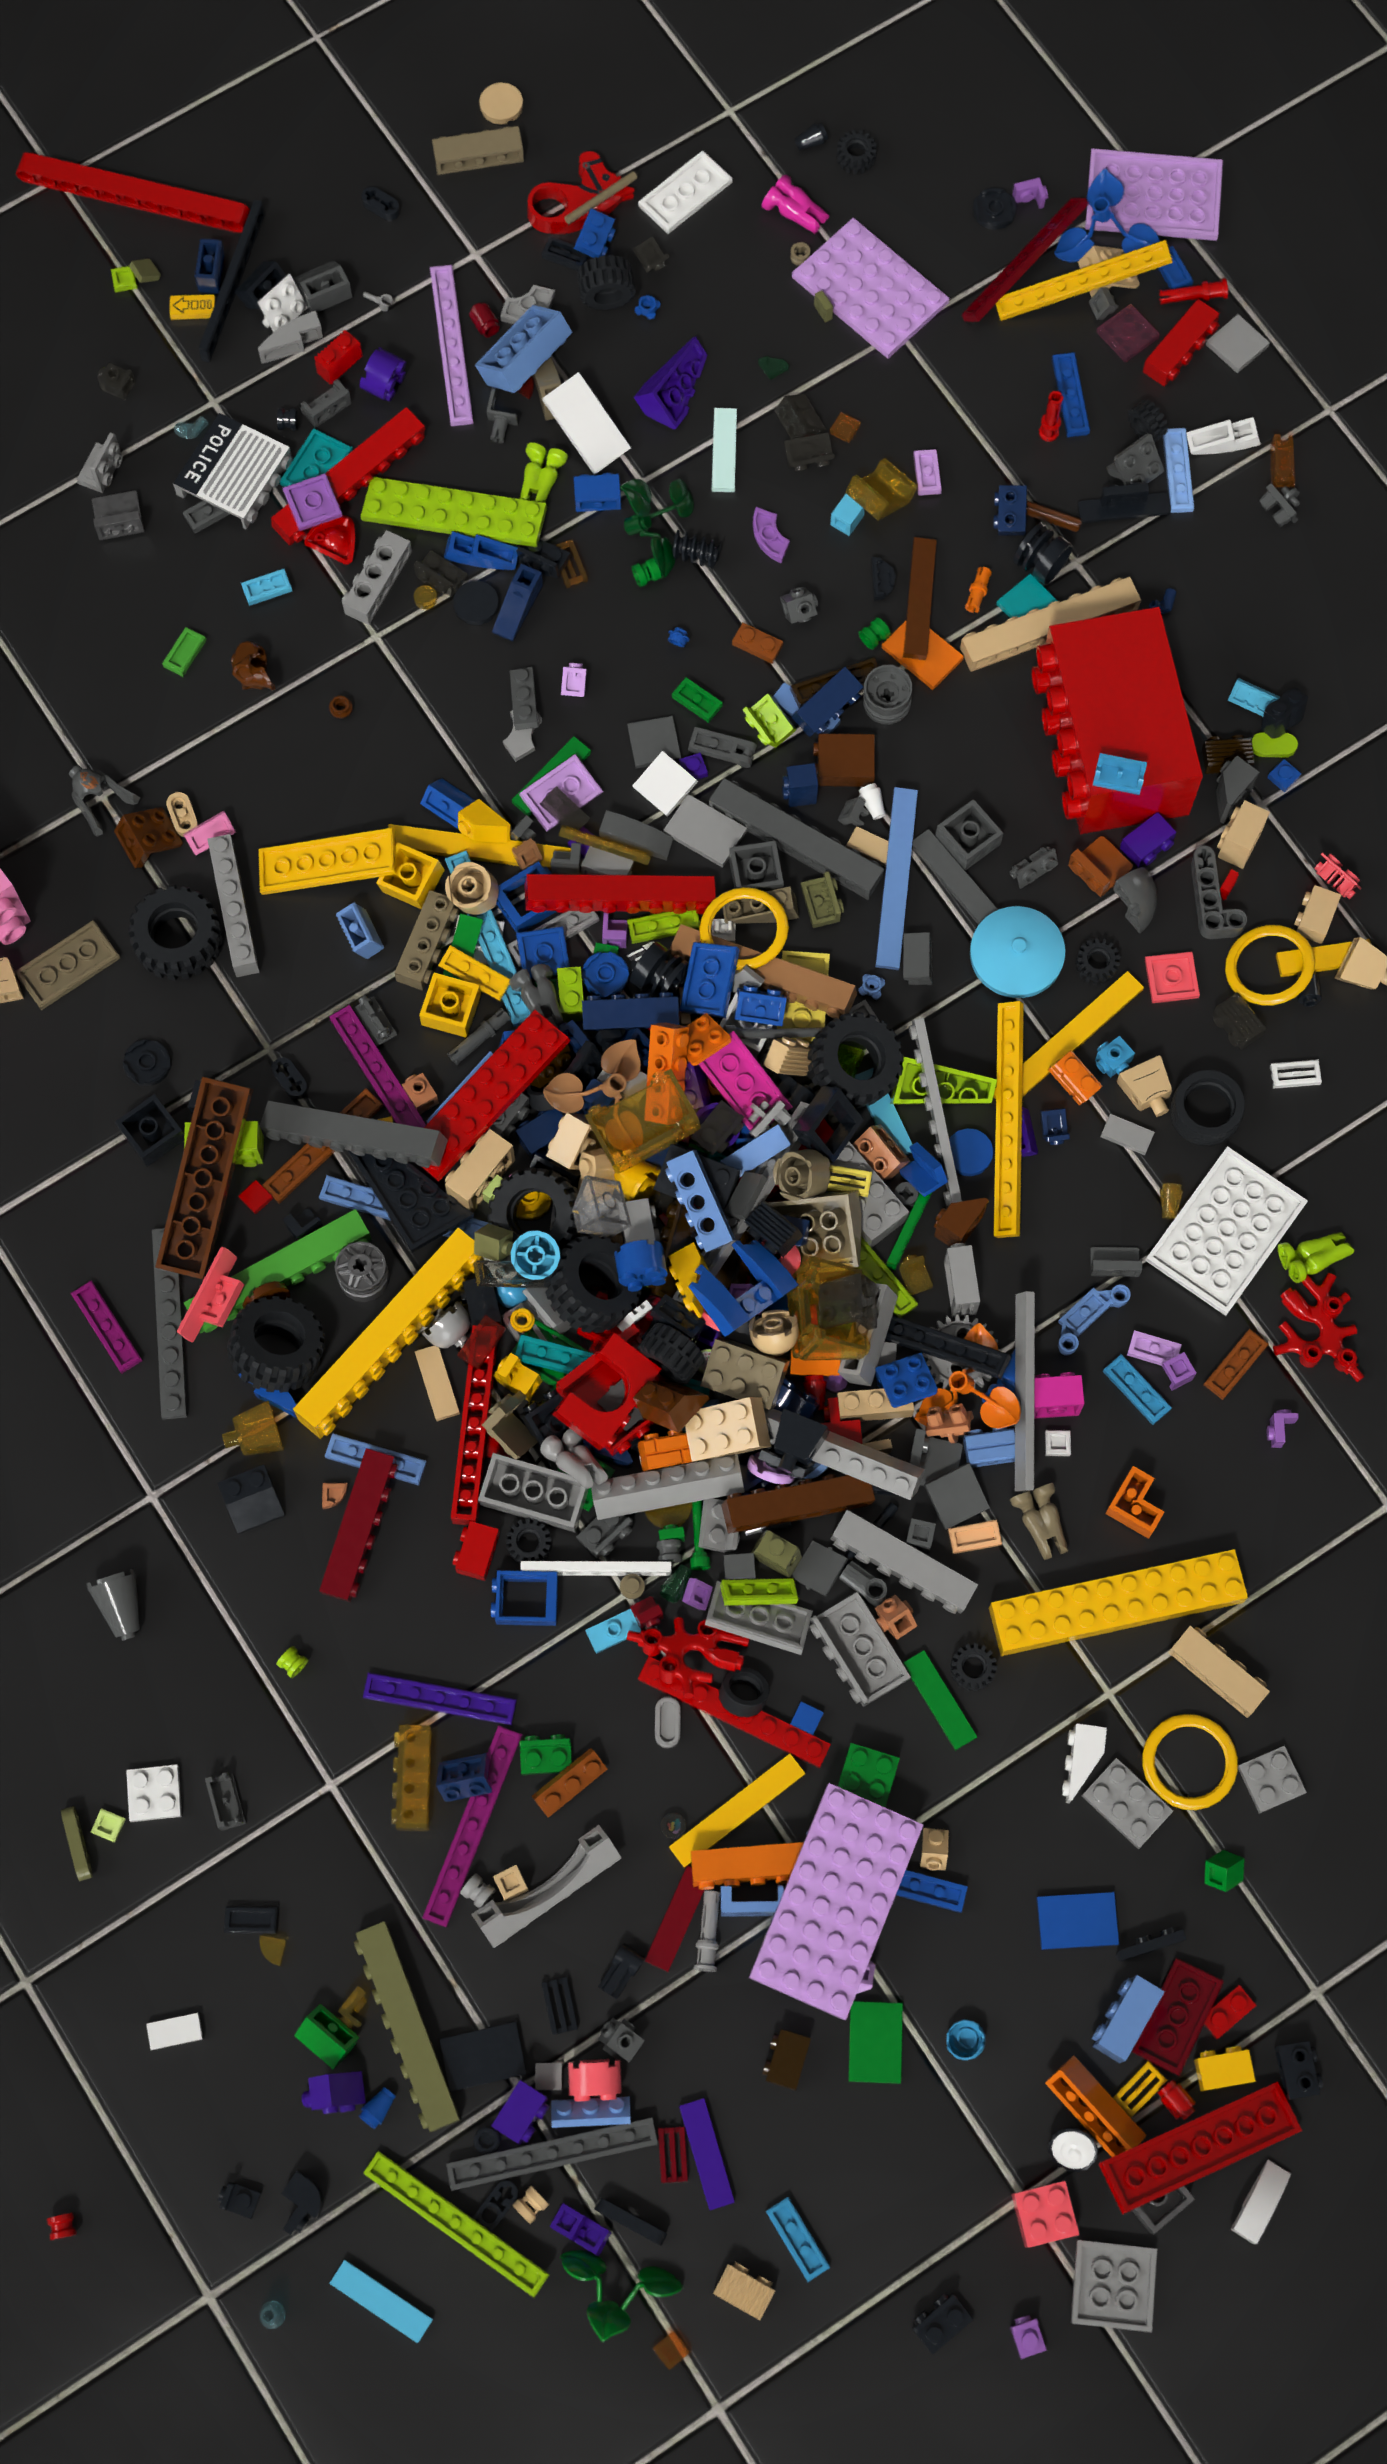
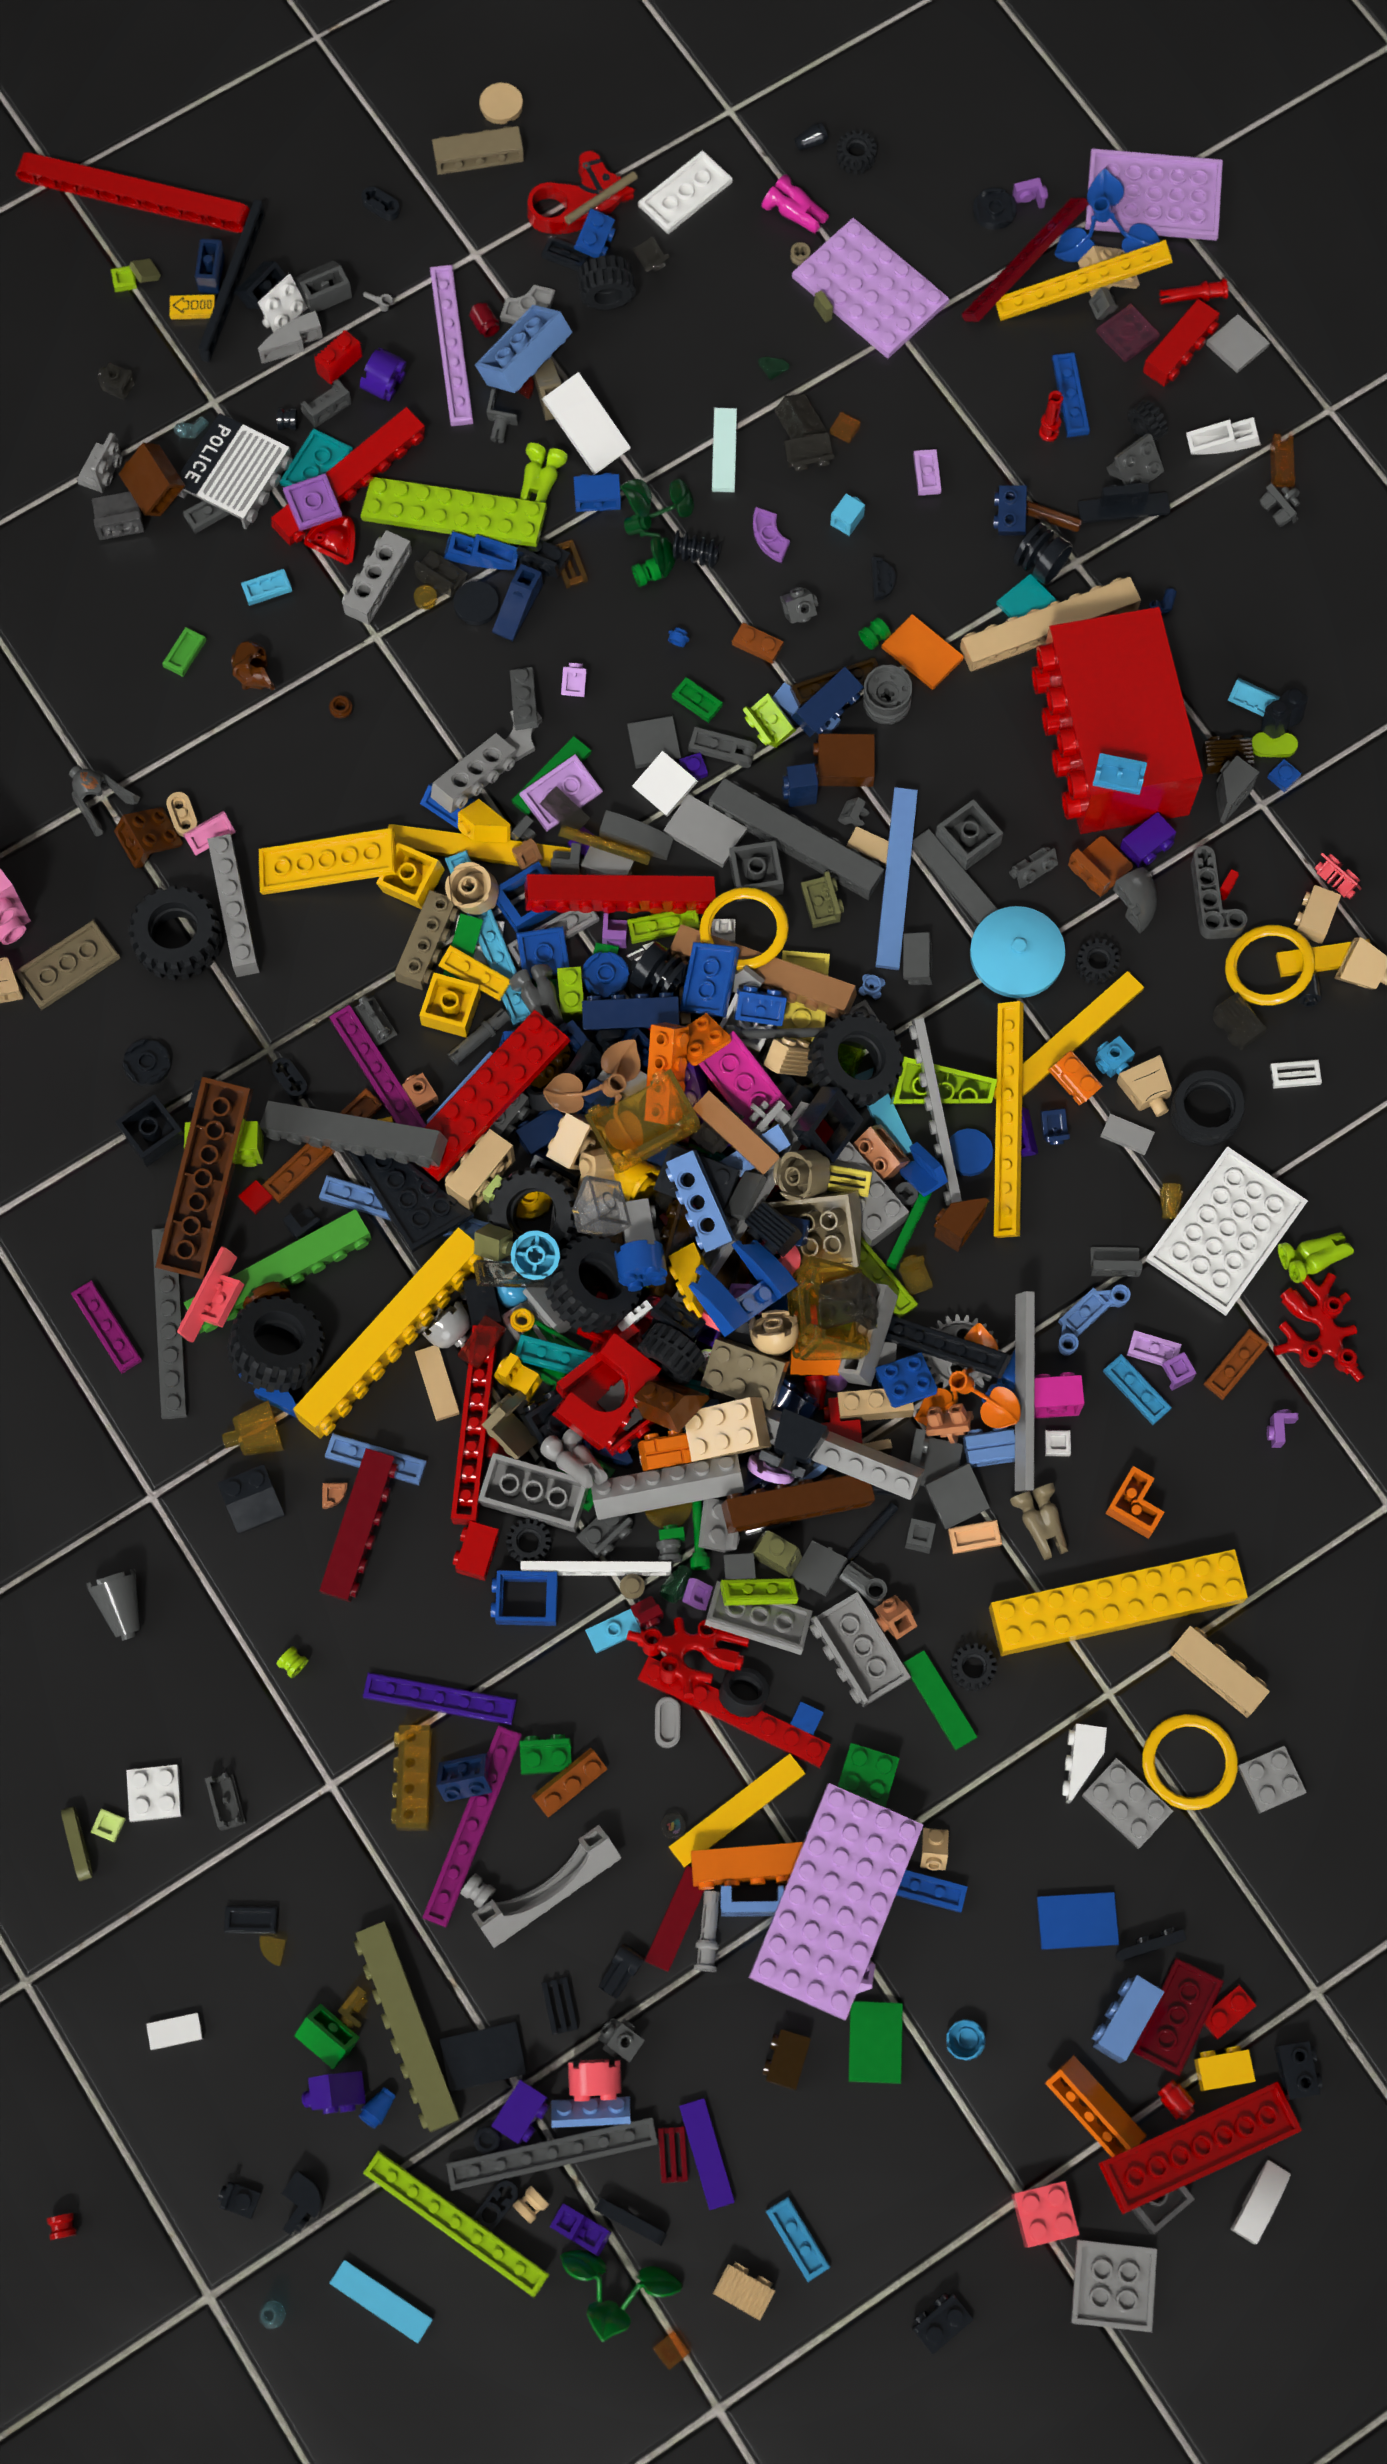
(151, 479): none -> reddish brown brick
(359, 931): medium blue brick -> none
(362, 1285): flat silver wheel -> none
(473, 773): none -> light grey brick
(511, 1883): tan panel -> none
(548, 2076): light grey tile -> none
(647, 301): blue plate -> none
(670, 388): dark purple wedge -> none
(736, 1133): none -> medium nougat tile
(756, 912): dark tan slope -> none
(873, 800): white cone -> none
(882, 490): clear yellow panel -> none
(904, 1562): light grey brick -> none
(919, 598): reddish brown tile -> none
(961, 1280): light grey window -> none
(978, 589): orange pin -> none
(1027, 2336): medium lavender bracket -> none
(1073, 2149): white piece -> none
(1155, 2073): yellow tile -> none
(1172, 977): coral tile -> none
(1175, 272): blue tile -> none
(1178, 470): light blue tile -> none
(1224, 1870): green panel -> none
(1242, 833): tan brick -> none

